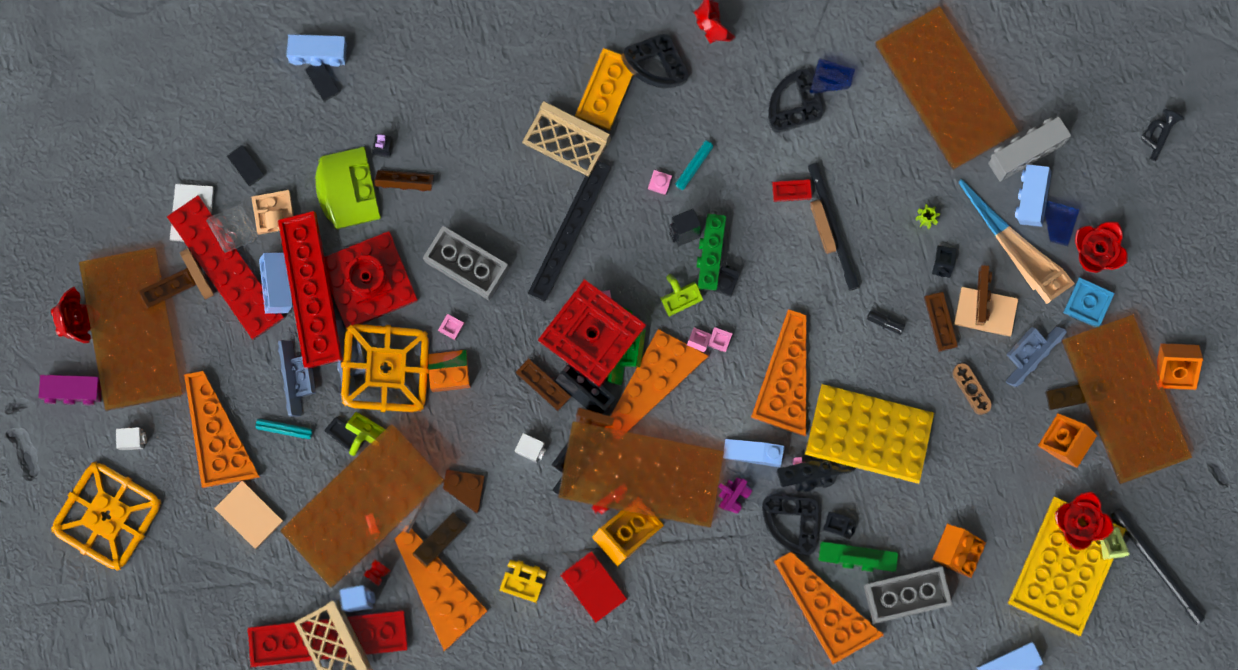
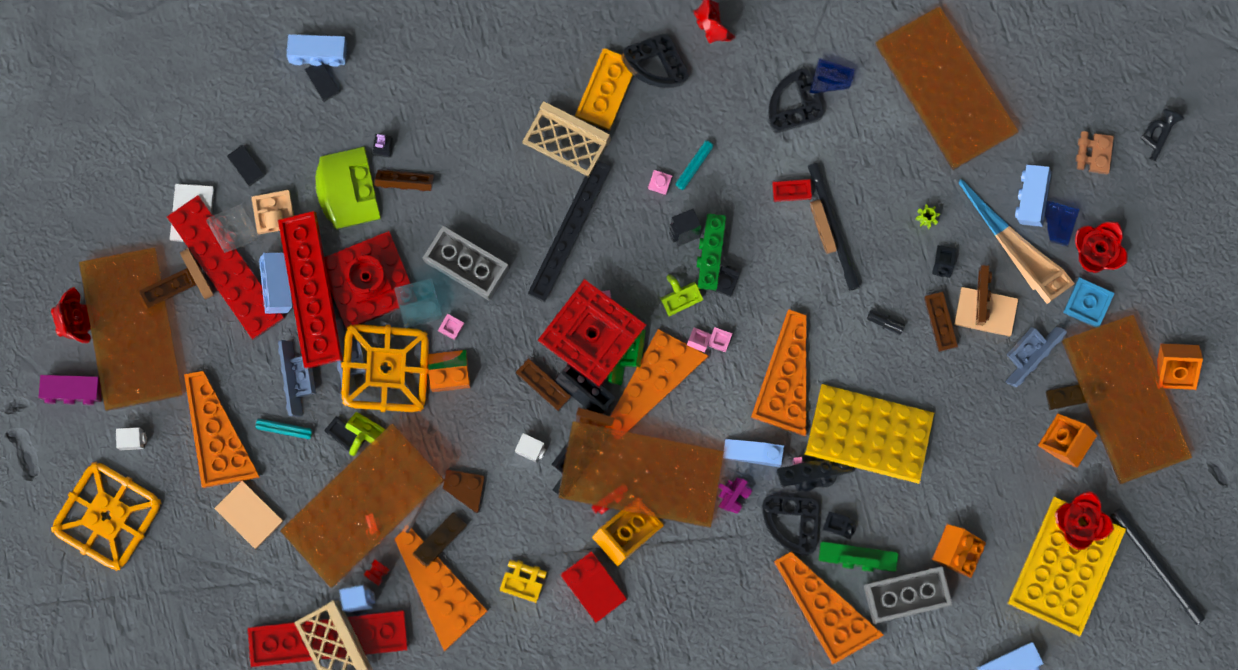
(418, 303): none -> clear light blue slope
(959, 379): medium nougat beam -> none
(1029, 149): light grey brick -> none
(1100, 152): none -> nougat plate
(1114, 546): yellowish green slope -> none

